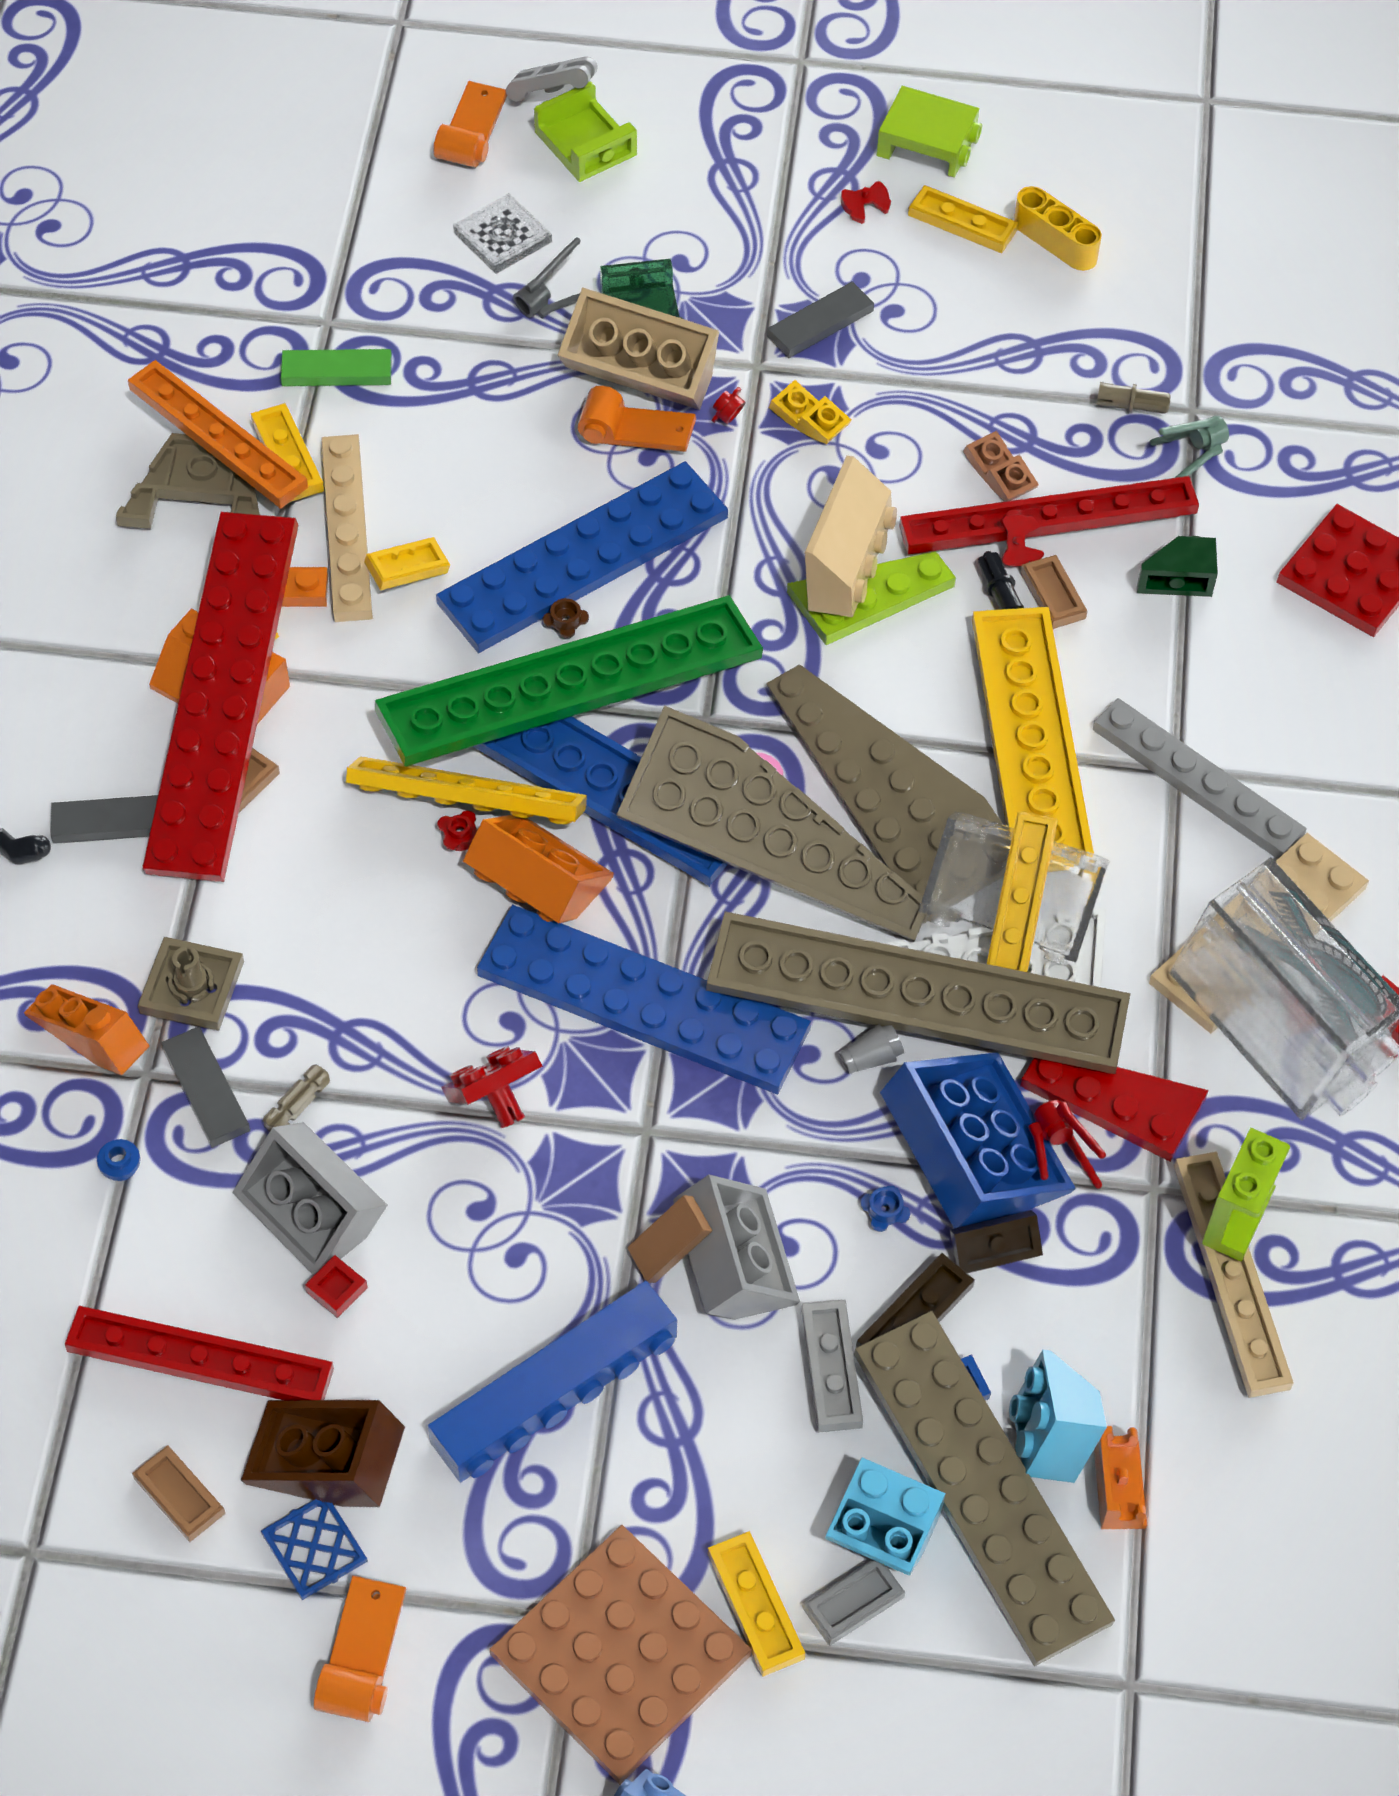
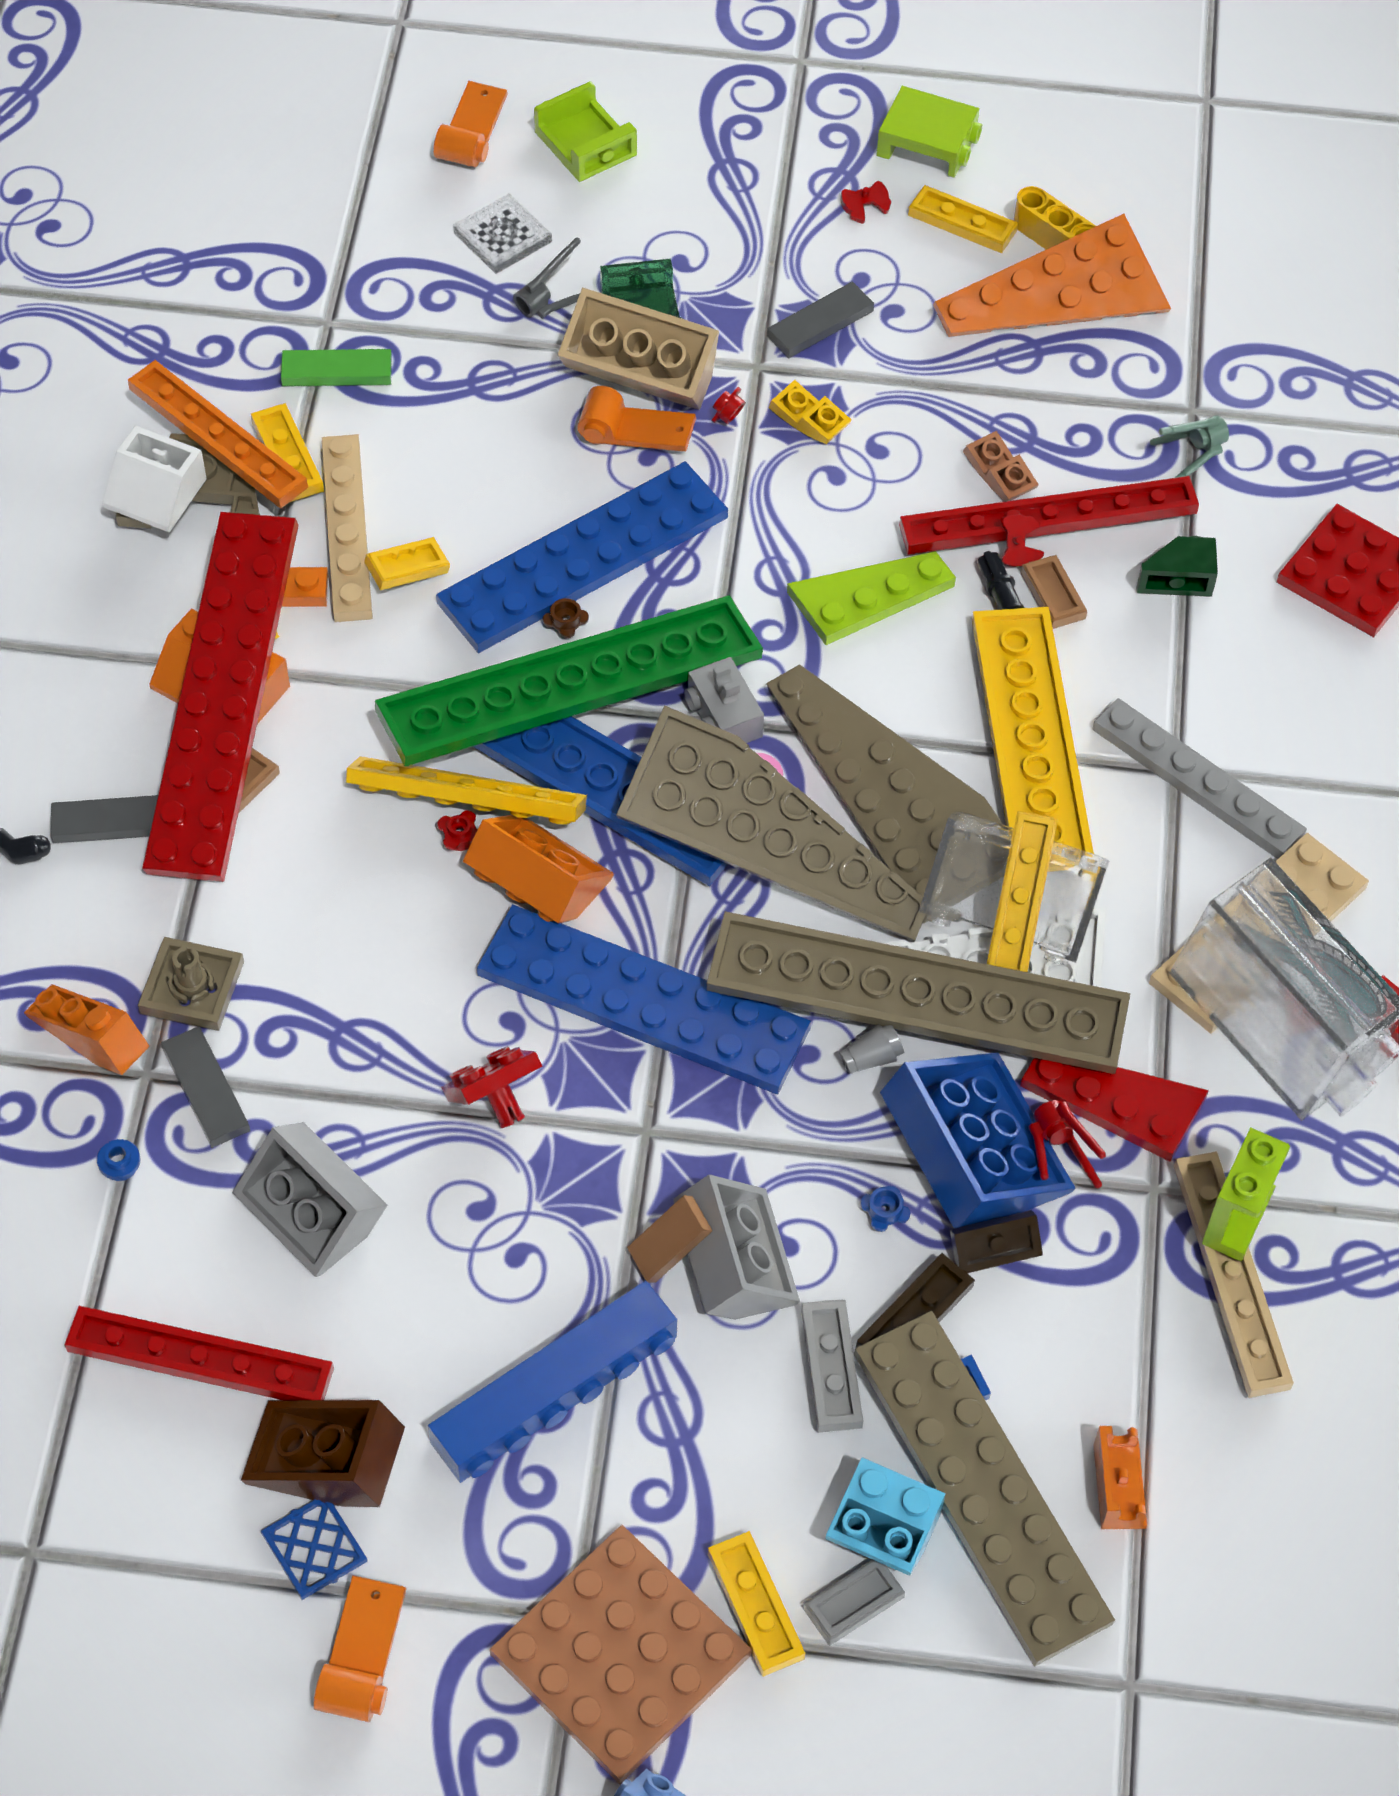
(154, 478): none -> white slope
(178, 1493): medium nougat tile -> none
(297, 1097): dark tan axle -> none
(336, 1286): red plate -> none
(552, 77): light grey plate -> none
(725, 700): none -> light grey brick
(848, 540): tan slope -> none
(1056, 1420): medium azure slope -> none
(1072, 282): none -> orange wing
(1133, 398): dark tan axle -> none

